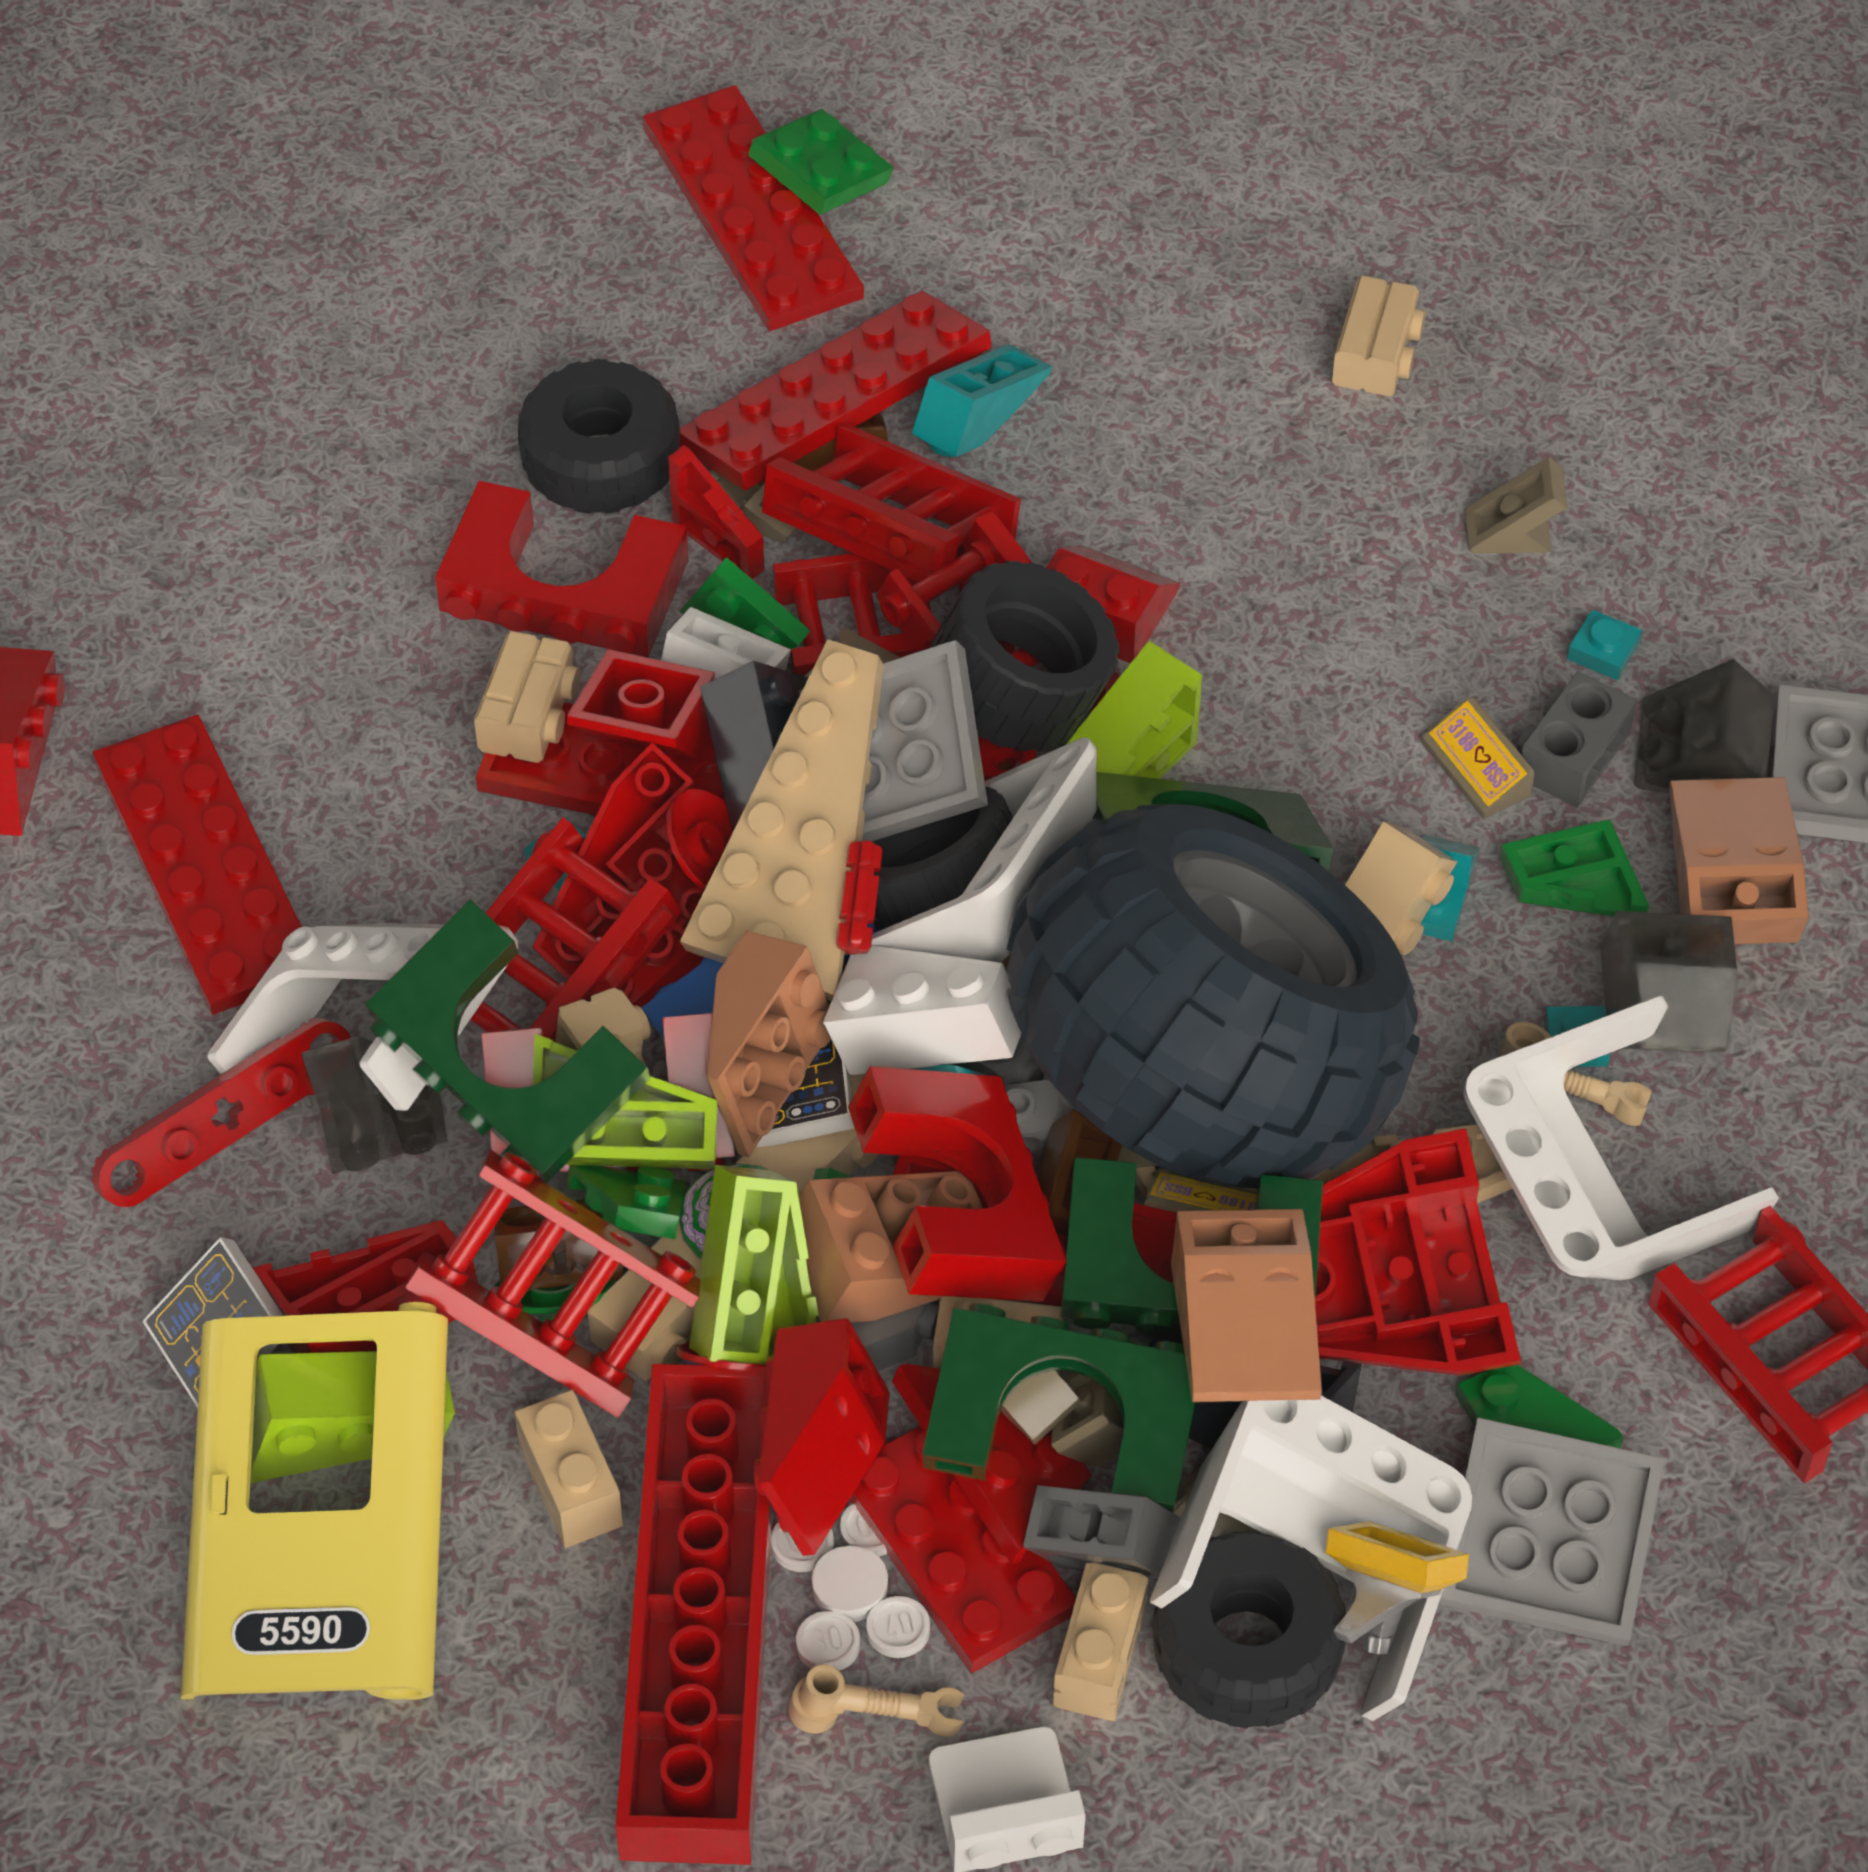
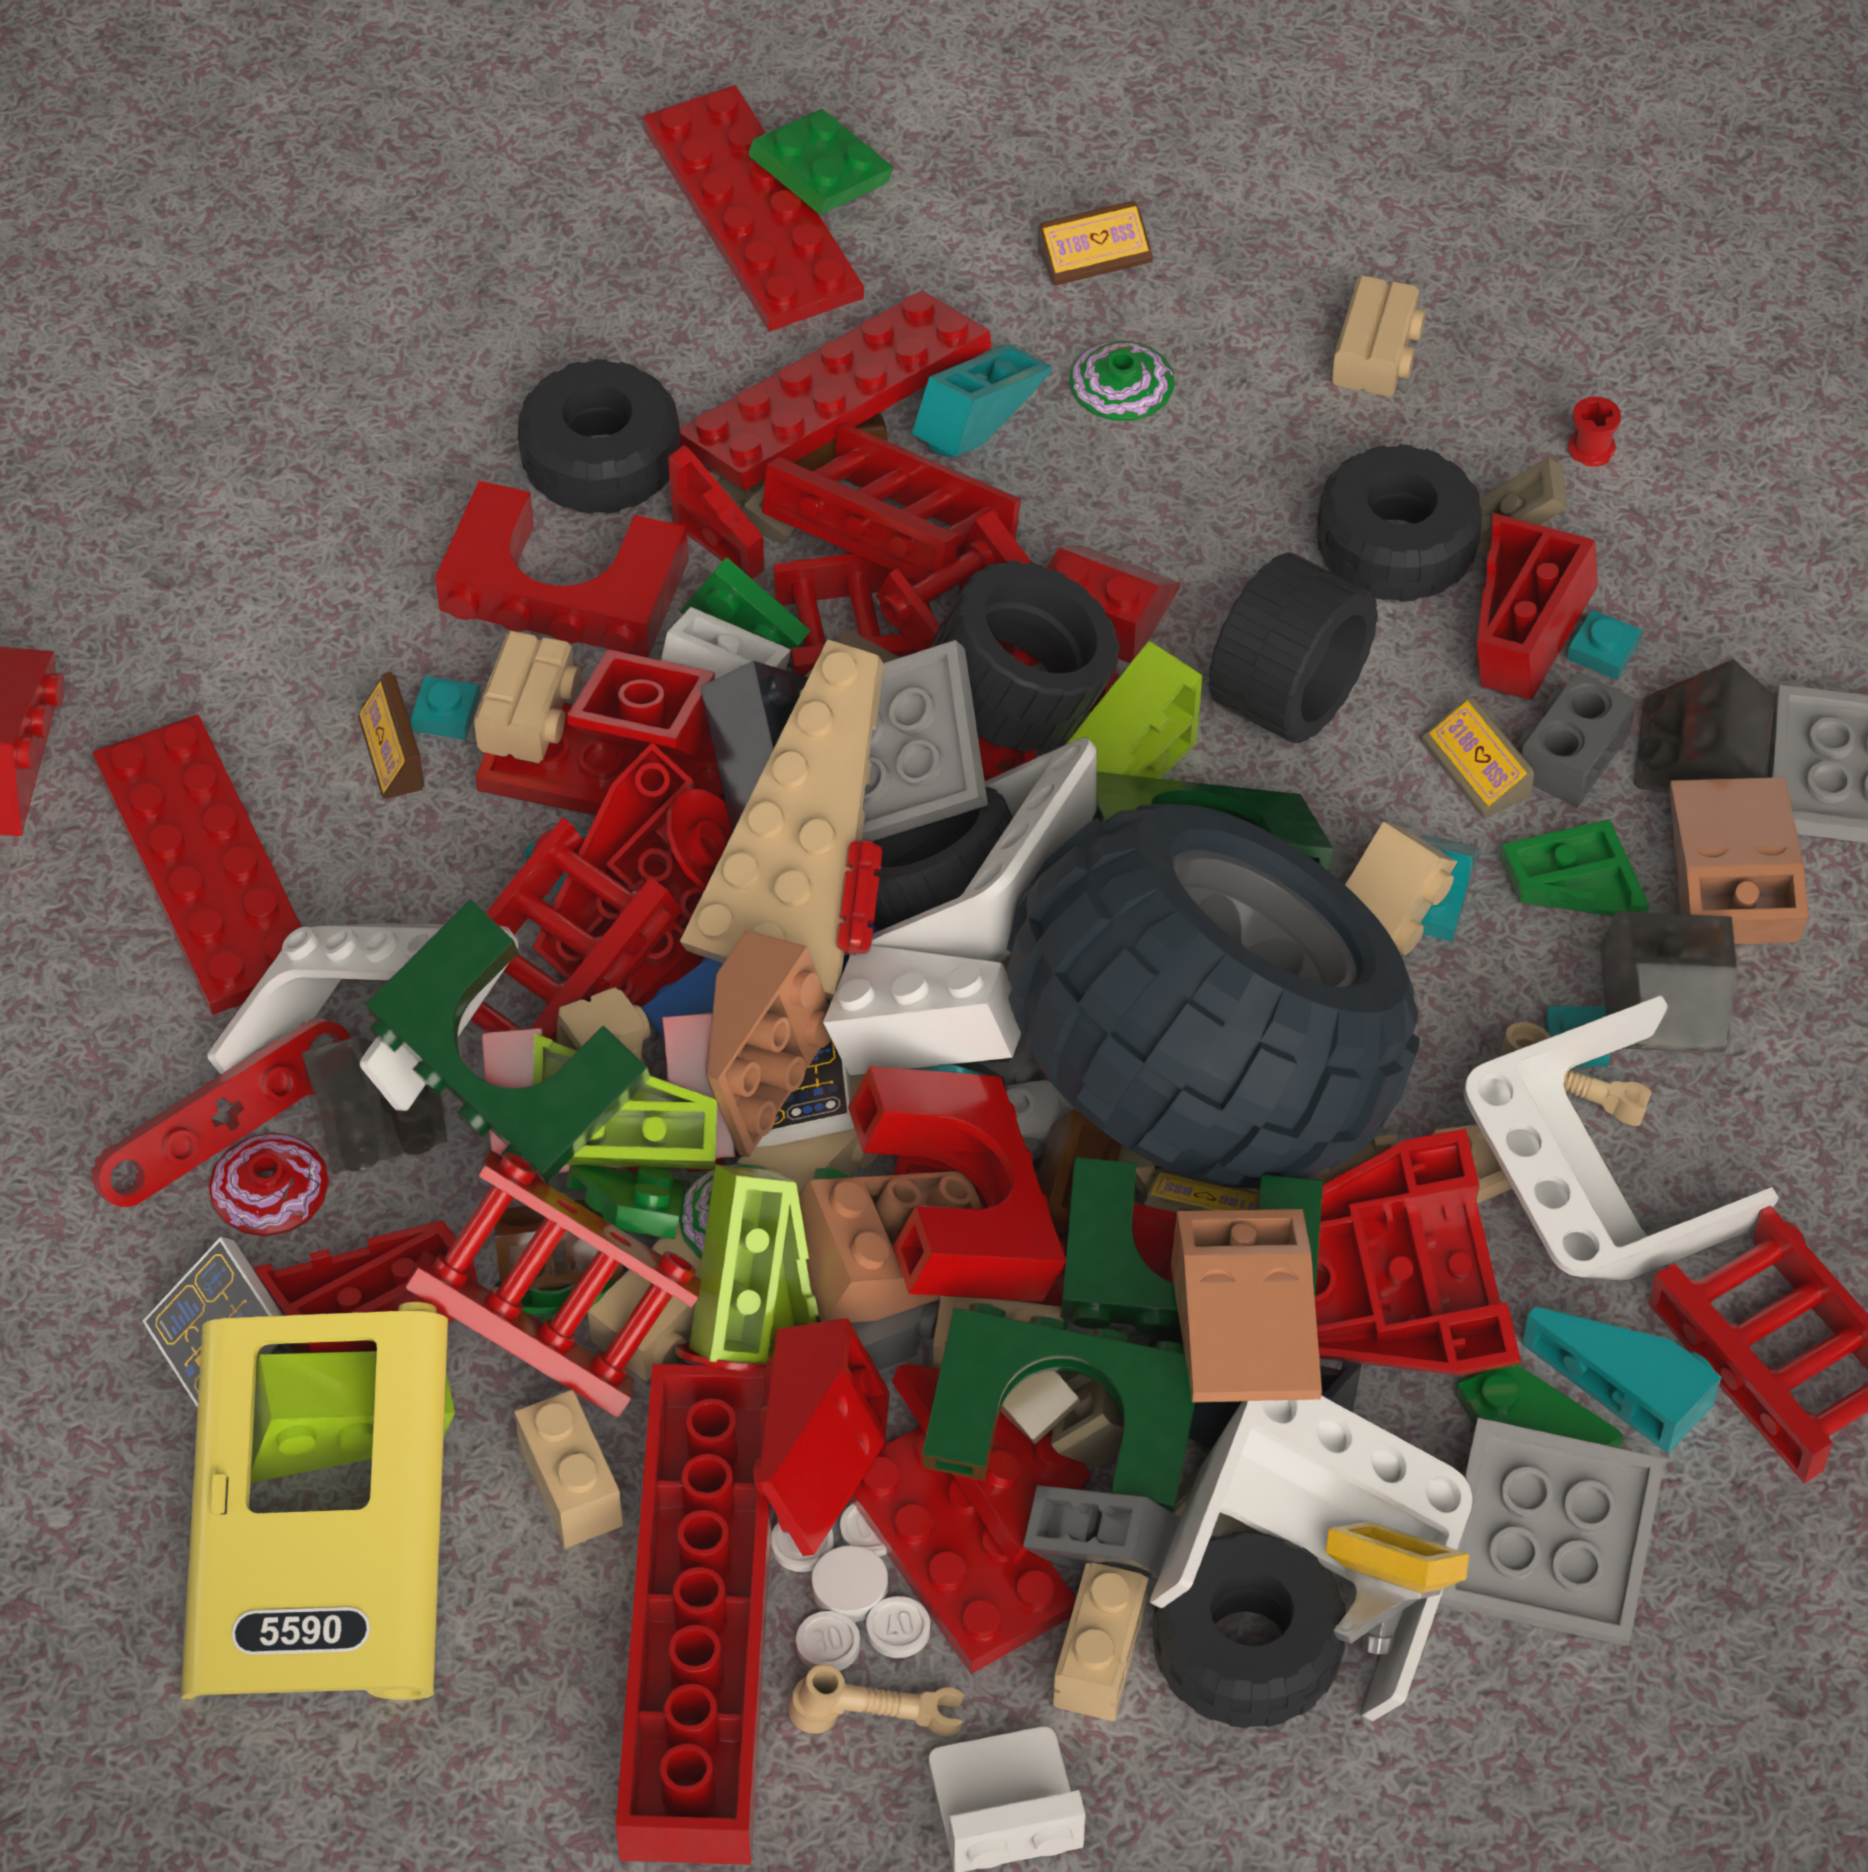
(270, 1203): none -> dish
(391, 740): none -> slope
(445, 707): none -> teal plate
(1094, 243): none -> slope
(1122, 380): none -> dish
(1292, 647): none -> black tyre
(1392, 557): none -> black tyre
(1530, 602): none -> red wedge
(1595, 423): none -> red bush
(1629, 1372): none -> teal slope

